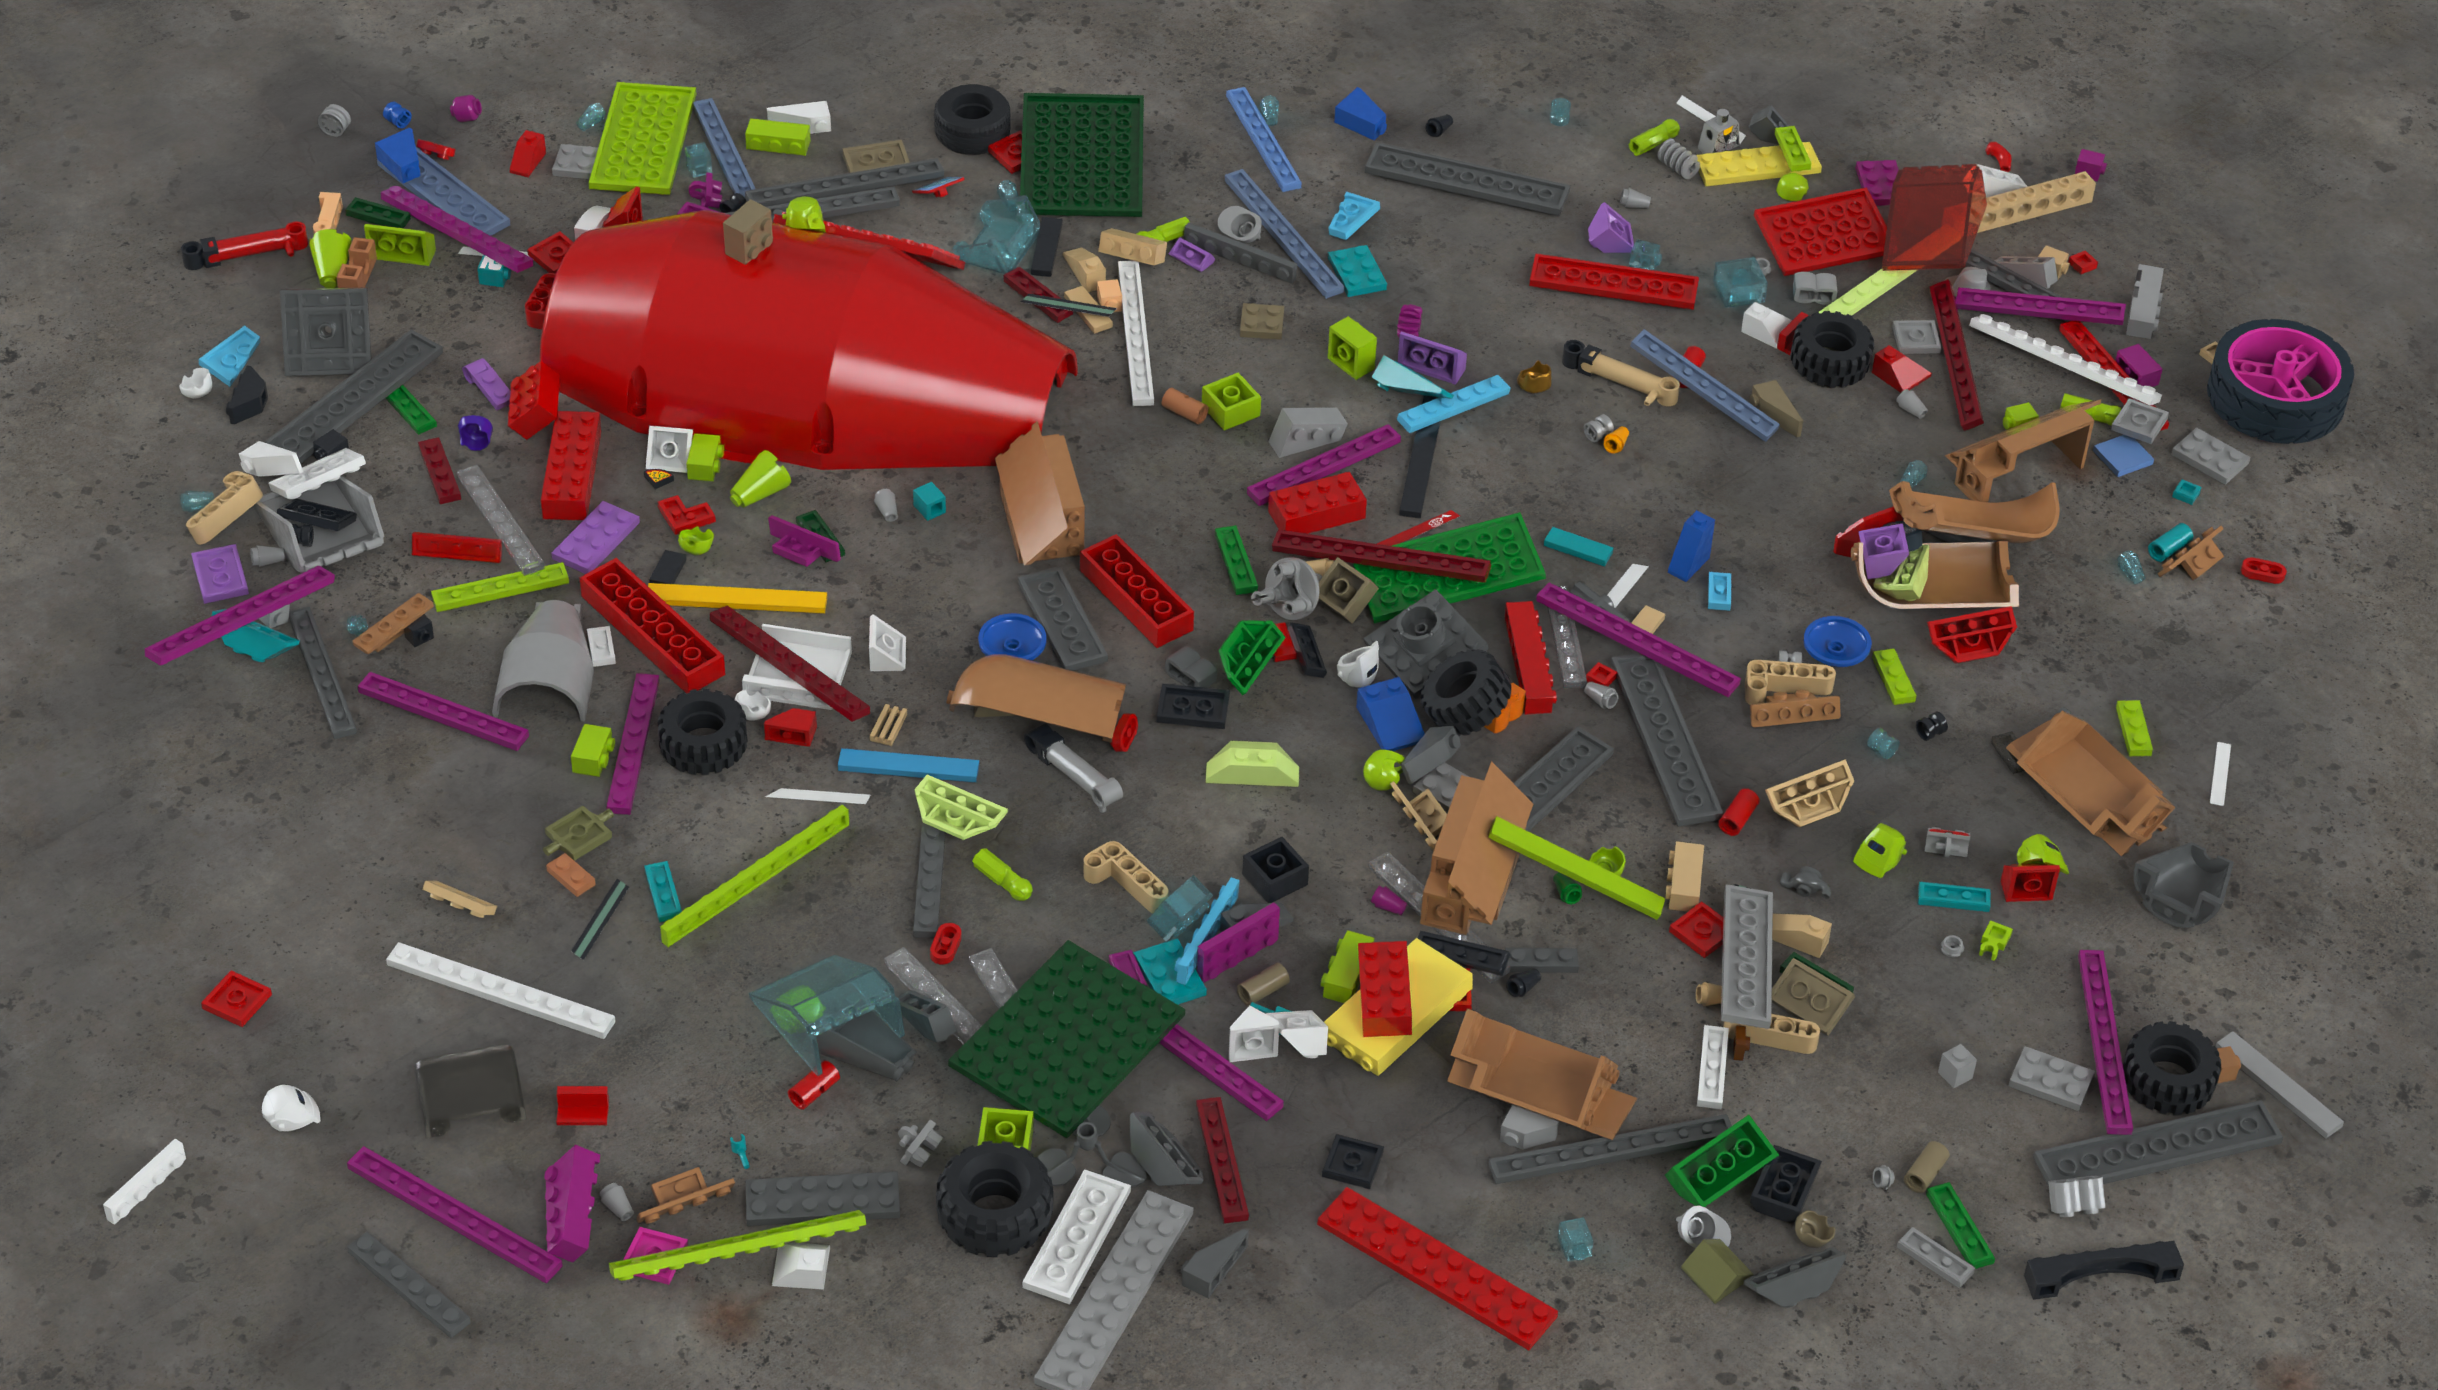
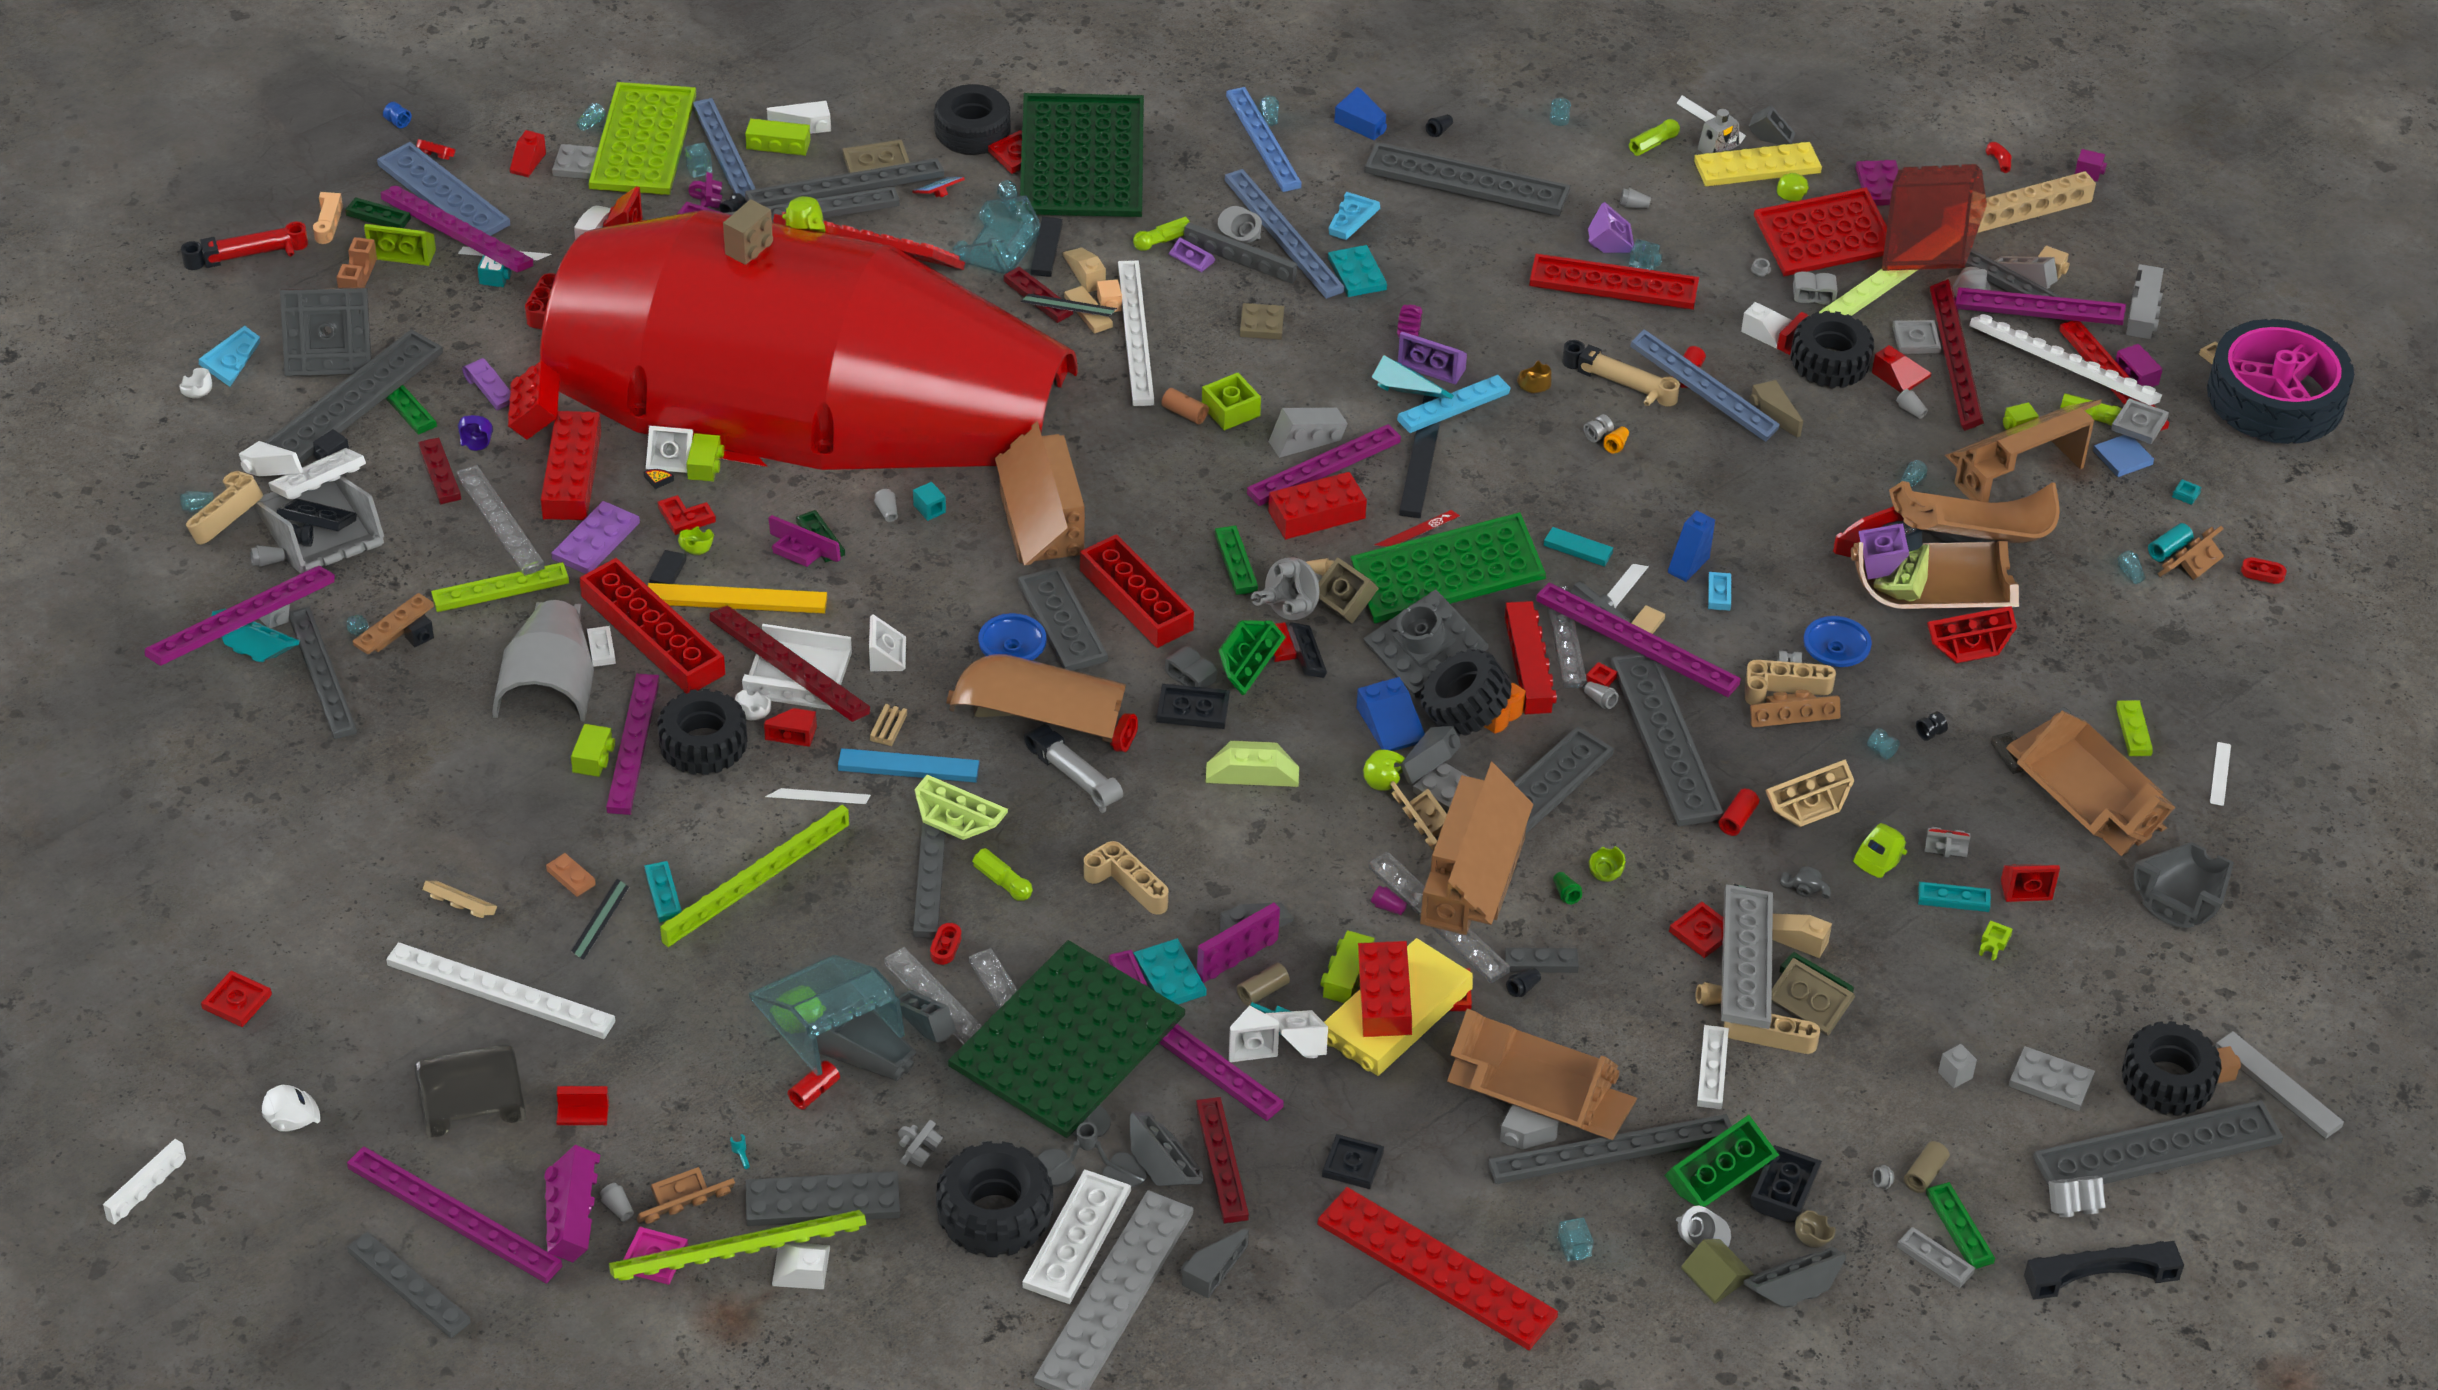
(220, 573): medium lavender tile -> none
(248, 397): black slope -> none
(329, 253): lime cone -> none
(335, 119): light grey wheel -> none
(399, 155): blue slope -> none
(443, 711): magenta plate -> none
(456, 547): red tile -> none
(466, 108): magenta head -> none
(550, 251): red plate -> none
(578, 832): olive plate -> none
(760, 480): lime cone -> none
(1007, 1126): lime brick -> none
(1132, 246): tan brick -> none
(1180, 909): clear light blue brick -> none
(1209, 927): medium azure plate -> none
(1275, 870): black brick -> none
(1352, 347): lime brick -> none
(1359, 666): white helmet -> none
(1382, 556): dark red plate -> none
(1468, 953): black tile -> none
(1576, 868): lime tile -> none
(1679, 159): light grey piece -> none
(1684, 876): tan brick -> none
(1740, 282): clear light blue brick -> none
(1740, 1043): reddish brown plate -> none
(1793, 148): lime plate -> none
(1894, 676): lime plate -> none
(1952, 946): light grey plate -> none
(1999, 181): white slope -> none
(2041, 851): lime helmet -> none
(2083, 262): red plate -> none
(2105, 1042): magenta plate -> none
(2210, 456): light grey plate -> none

